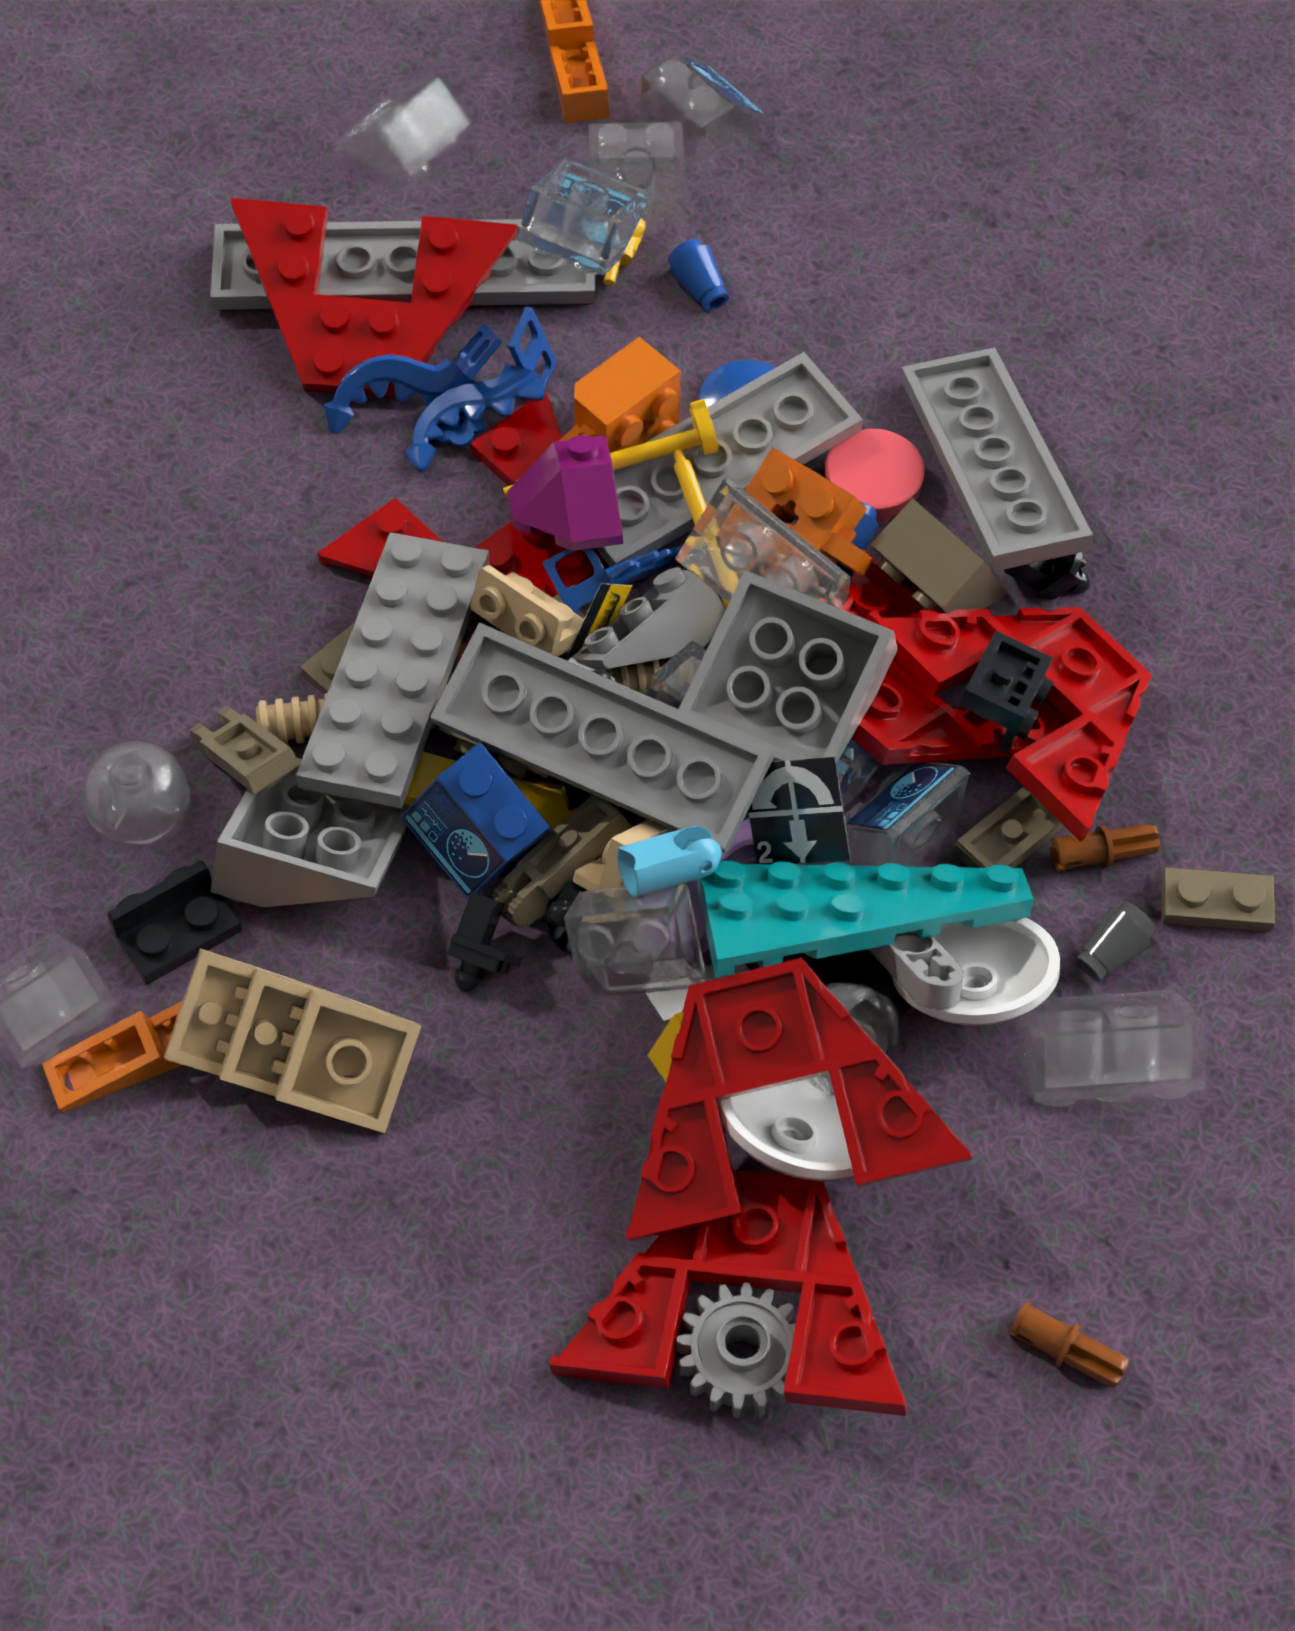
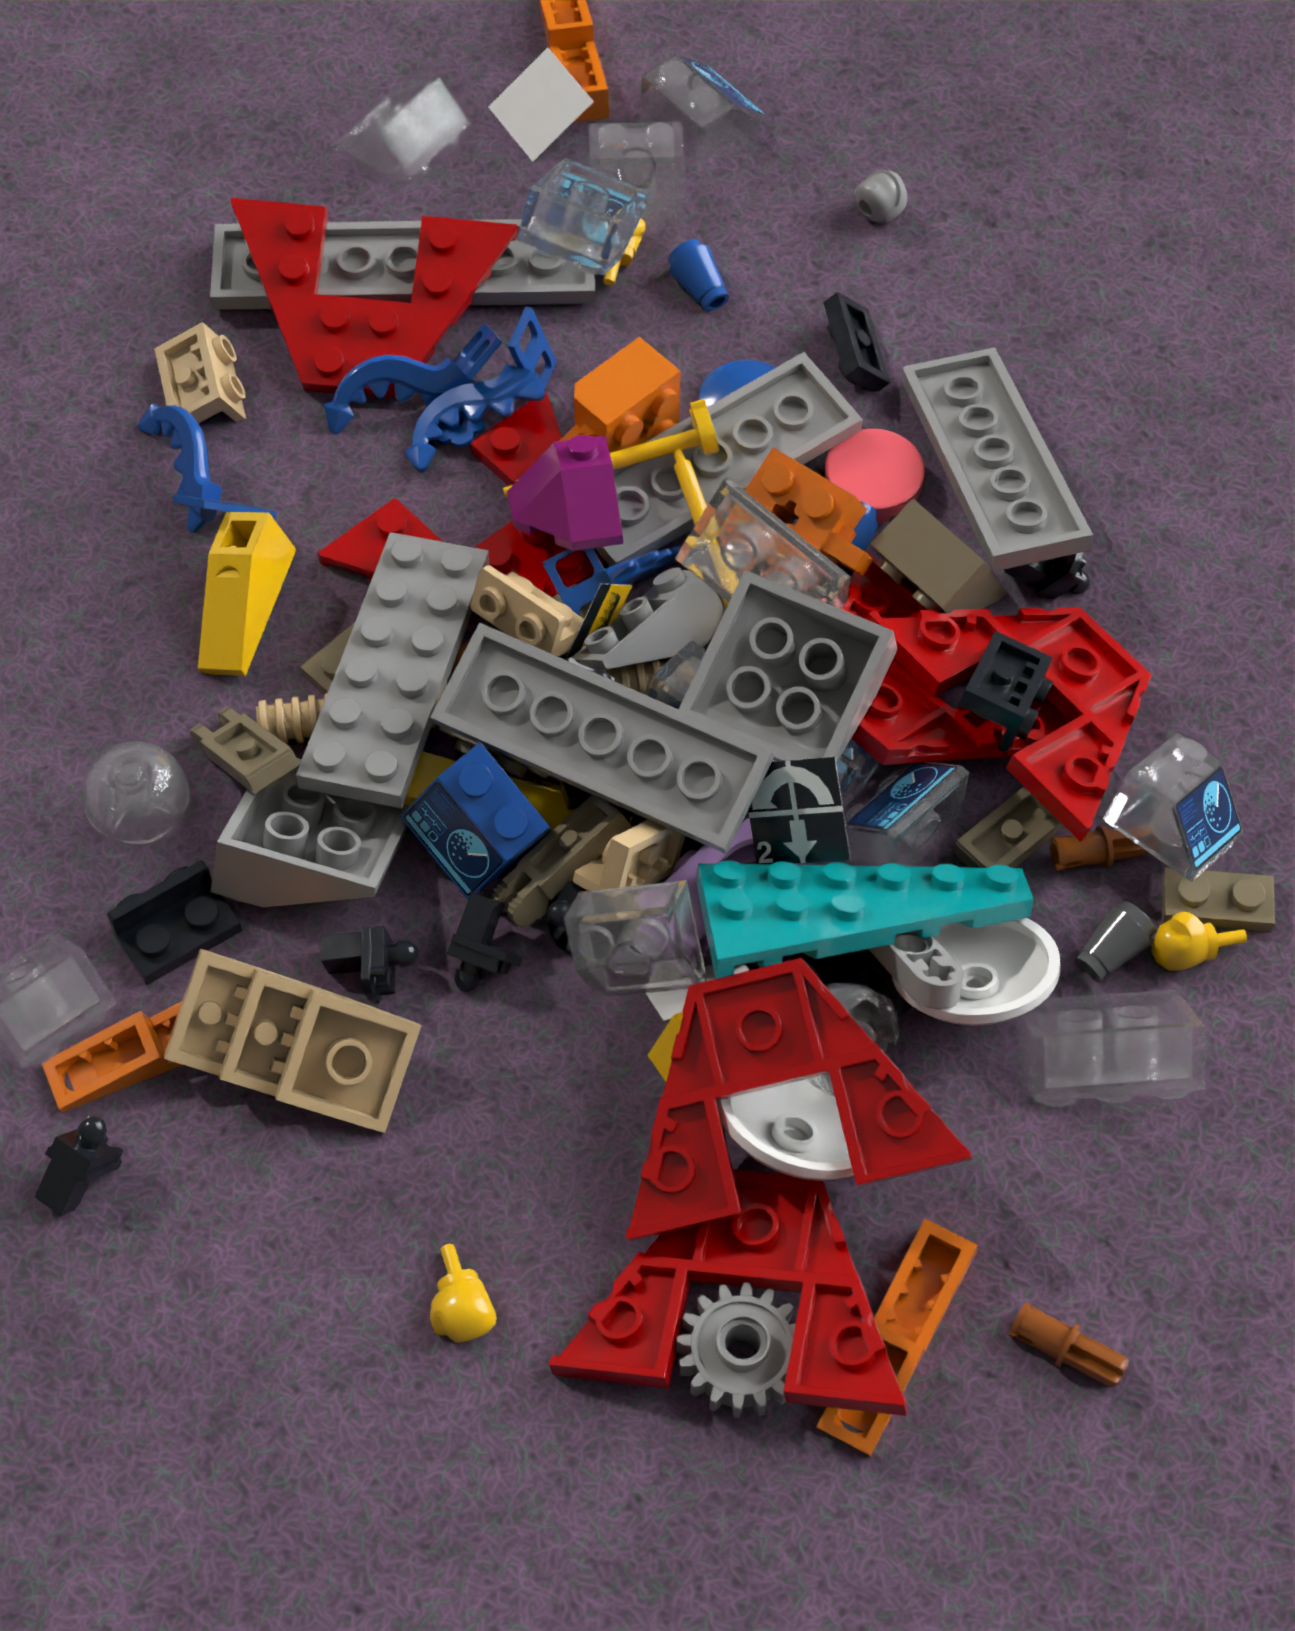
(74, 1162): none -> black piece
(192, 462): none -> blue piece
(201, 374): none -> tan bracket
(241, 590): none -> yellow slope
(372, 955): none -> black piece
(462, 1304): none -> yellow piece
(540, 104): none -> white sticker
(668, 860): medium azure piece -> none
(856, 343): none -> black plate
(881, 196): none -> light grey piece
(908, 1321): none -> orange slope
(1178, 807): none -> clear slope
(1188, 942): none -> yellow piece

